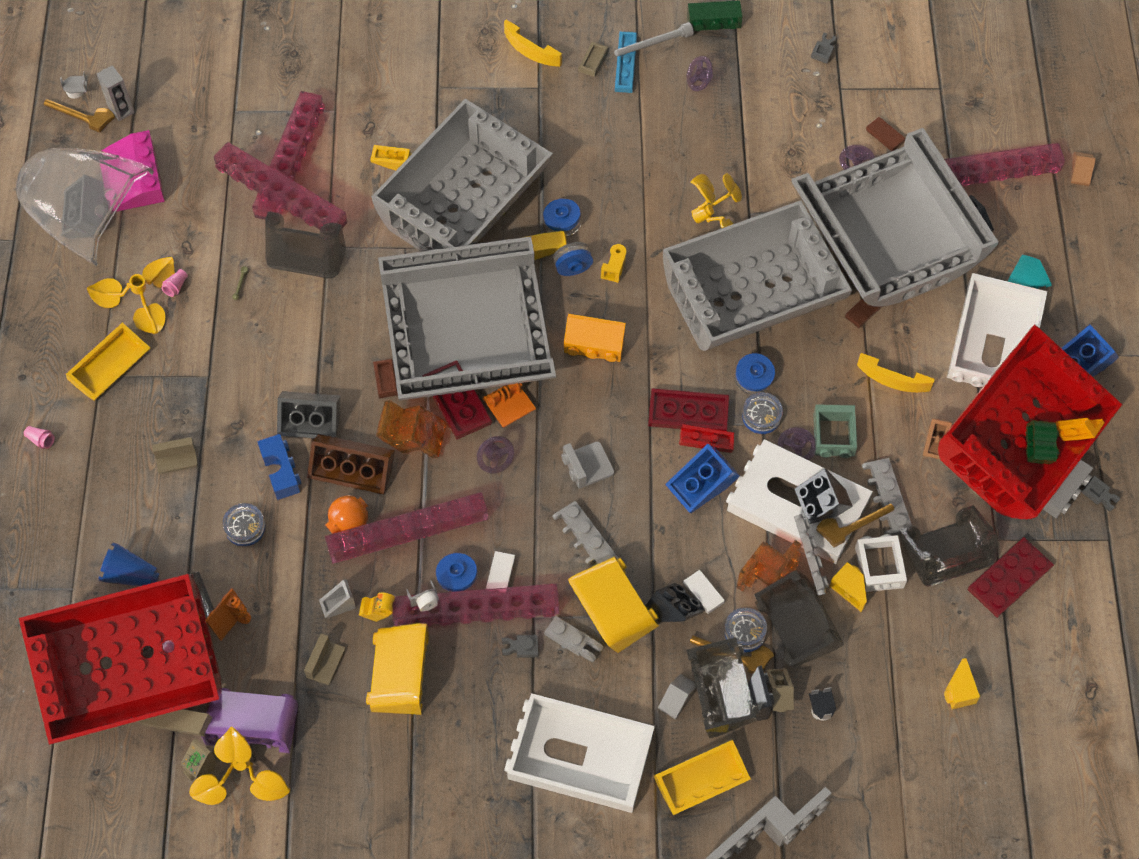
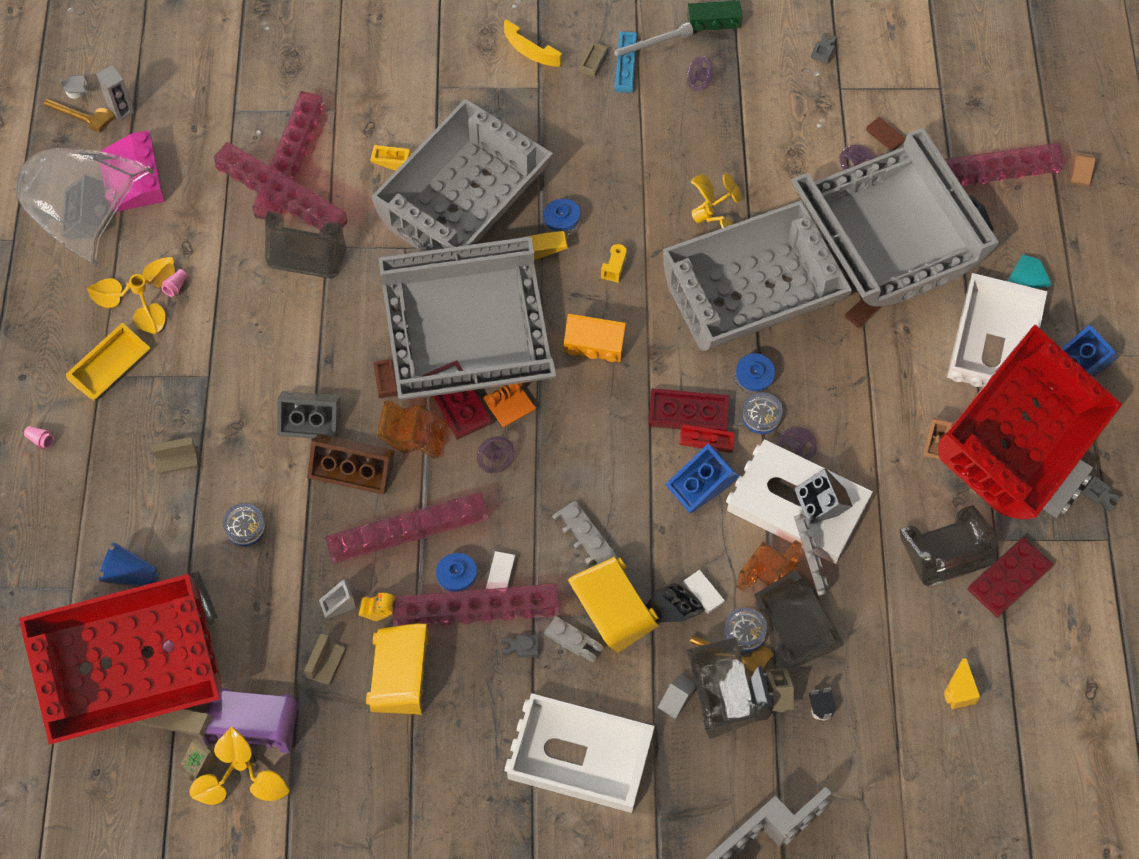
(227, 614): orange hinge -> none
(244, 270): olive hinge -> none
(275, 452): blue arch -> none
(347, 513): orange brick -> none
(424, 600): white piece -> none
(573, 259): blue piece -> none
(587, 464): light grey bracket -> none
(702, 777): yellow slope -> none
(835, 413): sand green window -> none
(835, 536): pearl gold piece -> none
(850, 585): yellow slope -> none
(881, 582): white window -> none
(888, 493): light grey hinge -> none
(893, 379): yellow slope -> none
(1041, 442): dark green brick -> none
(1079, 428): light orange panel -> none

